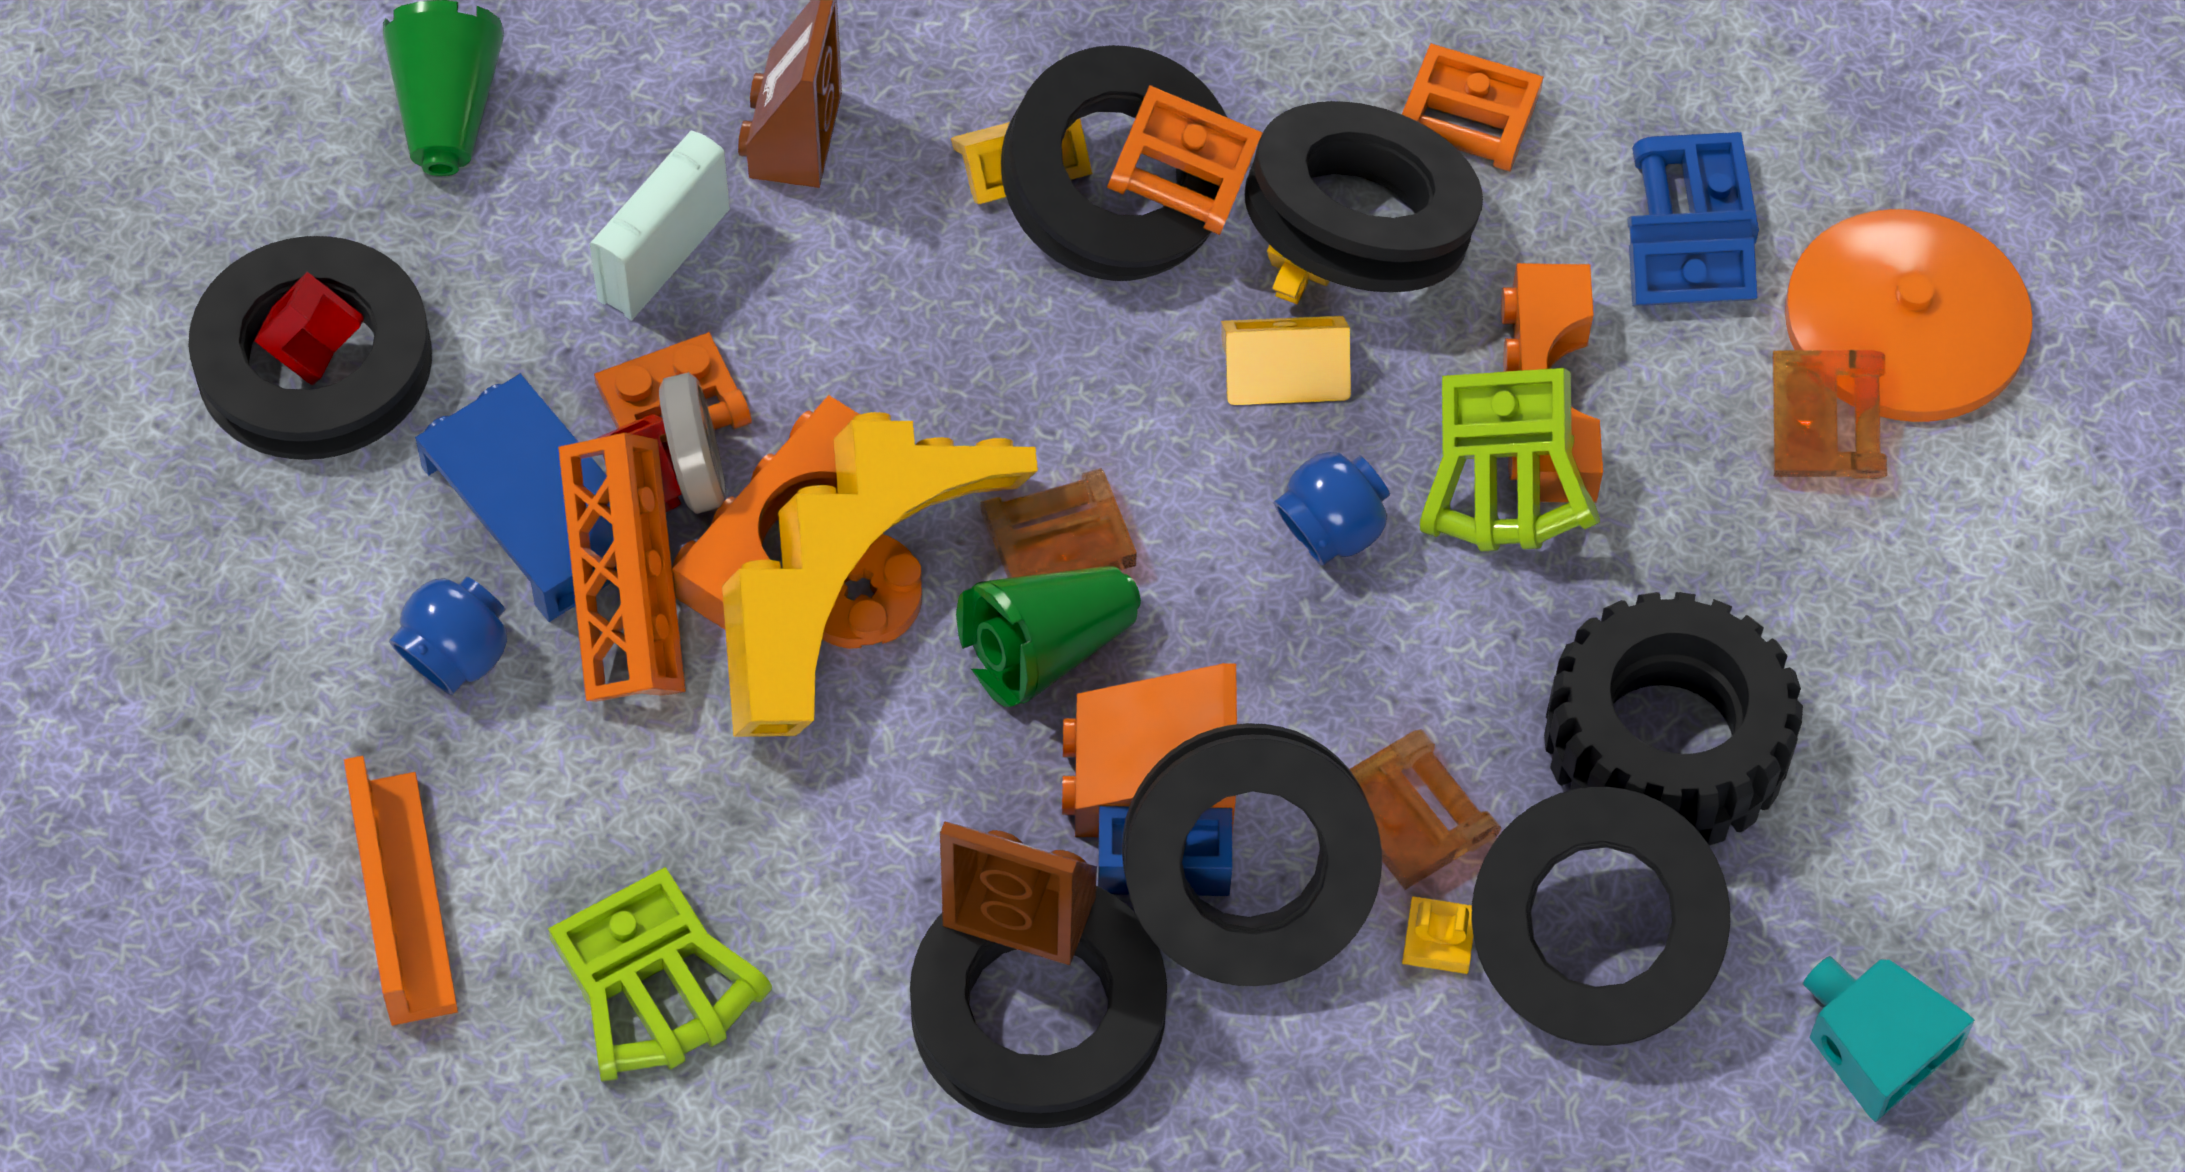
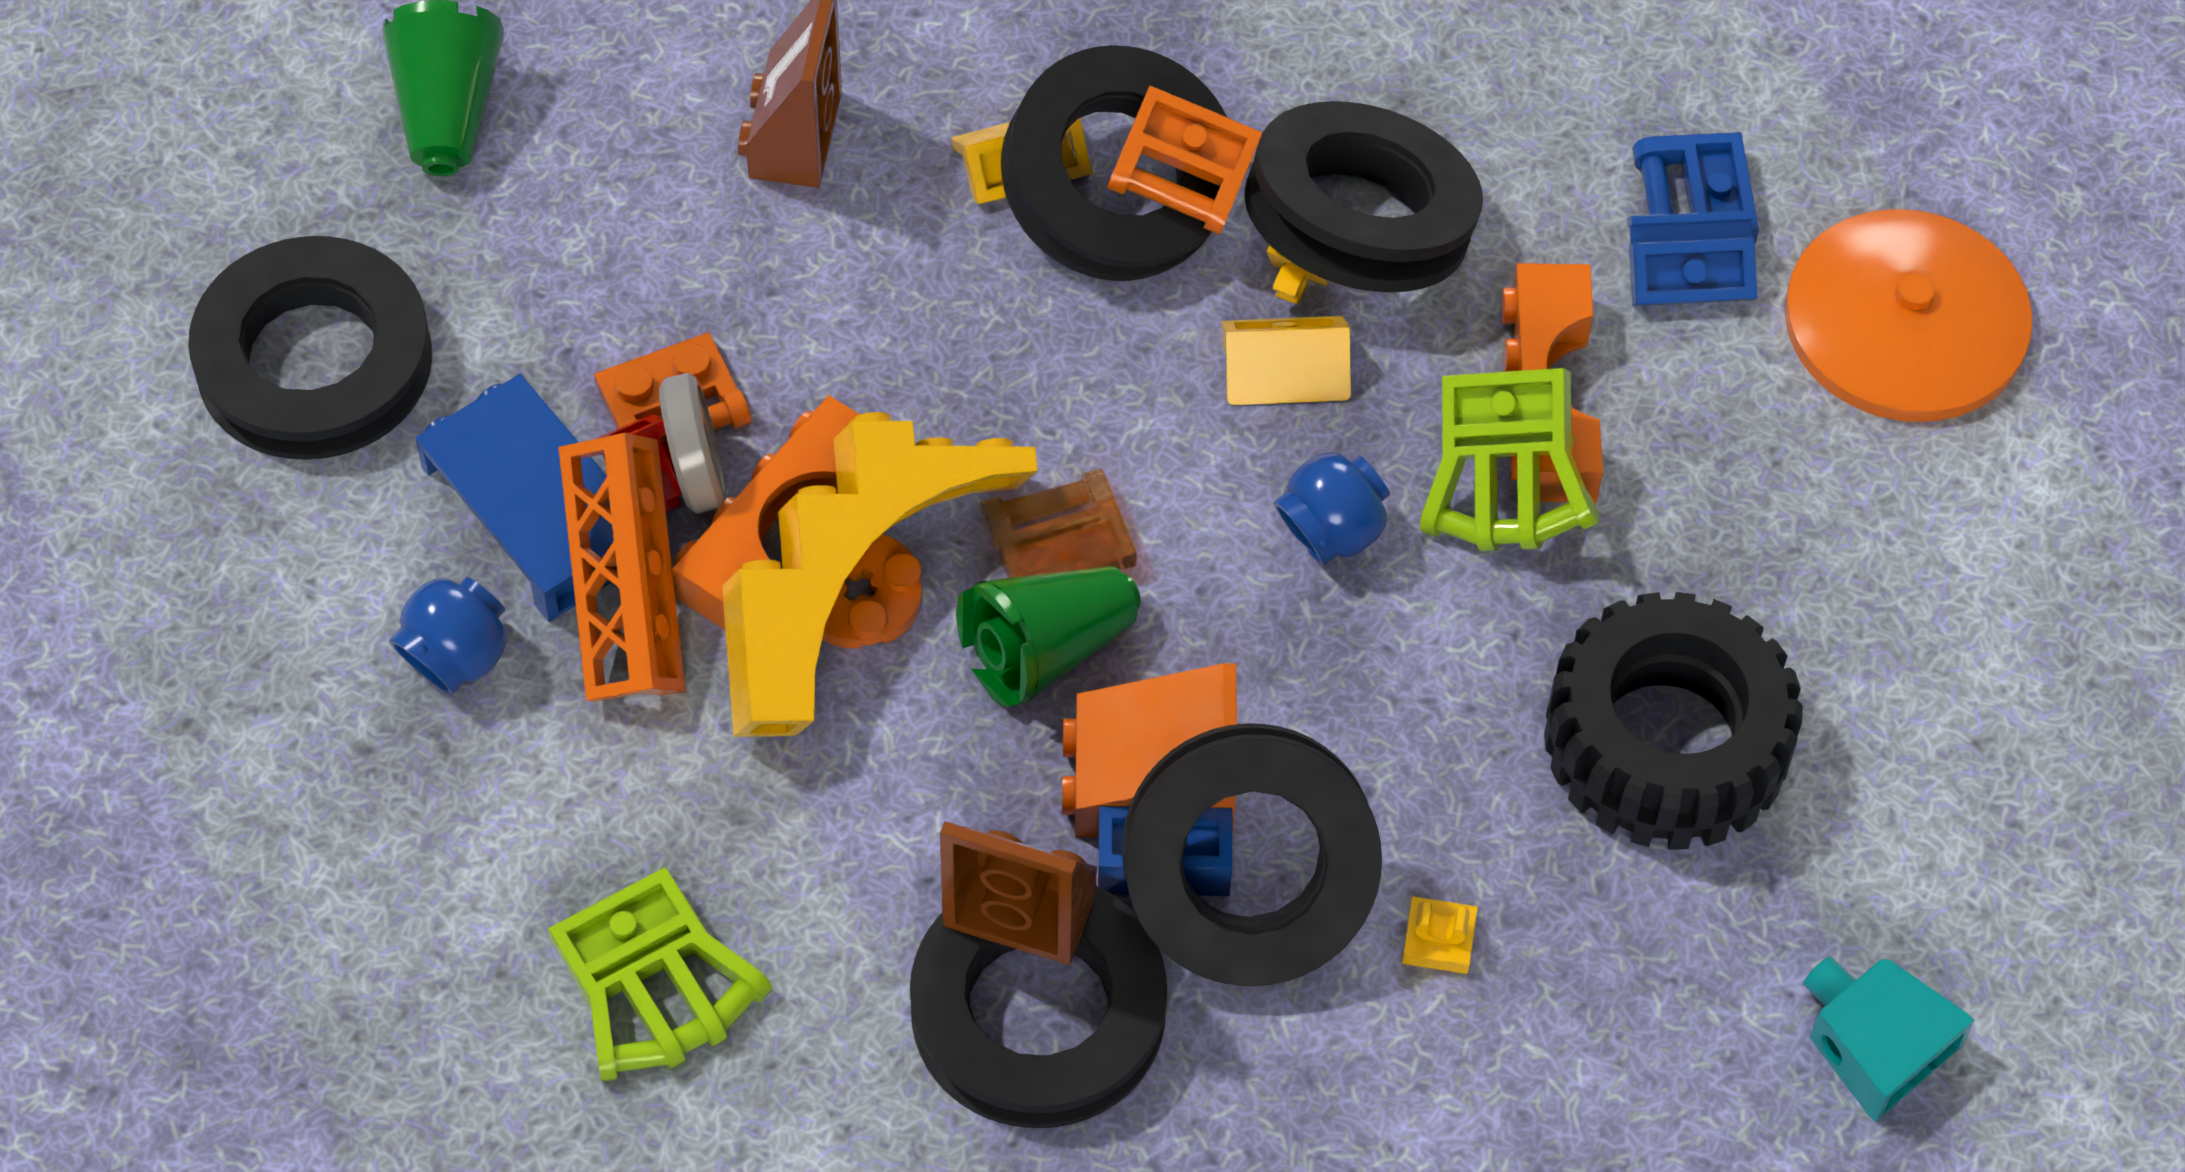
(308, 328): red panel -> none
(401, 894): orange fence -> none
(660, 225): light aqua piece -> none
(1409, 831): clear orange plate -> none
(1477, 92): orange plate -> none
(1589, 821): black tyre -> none
(1807, 413): clear orange plate -> none

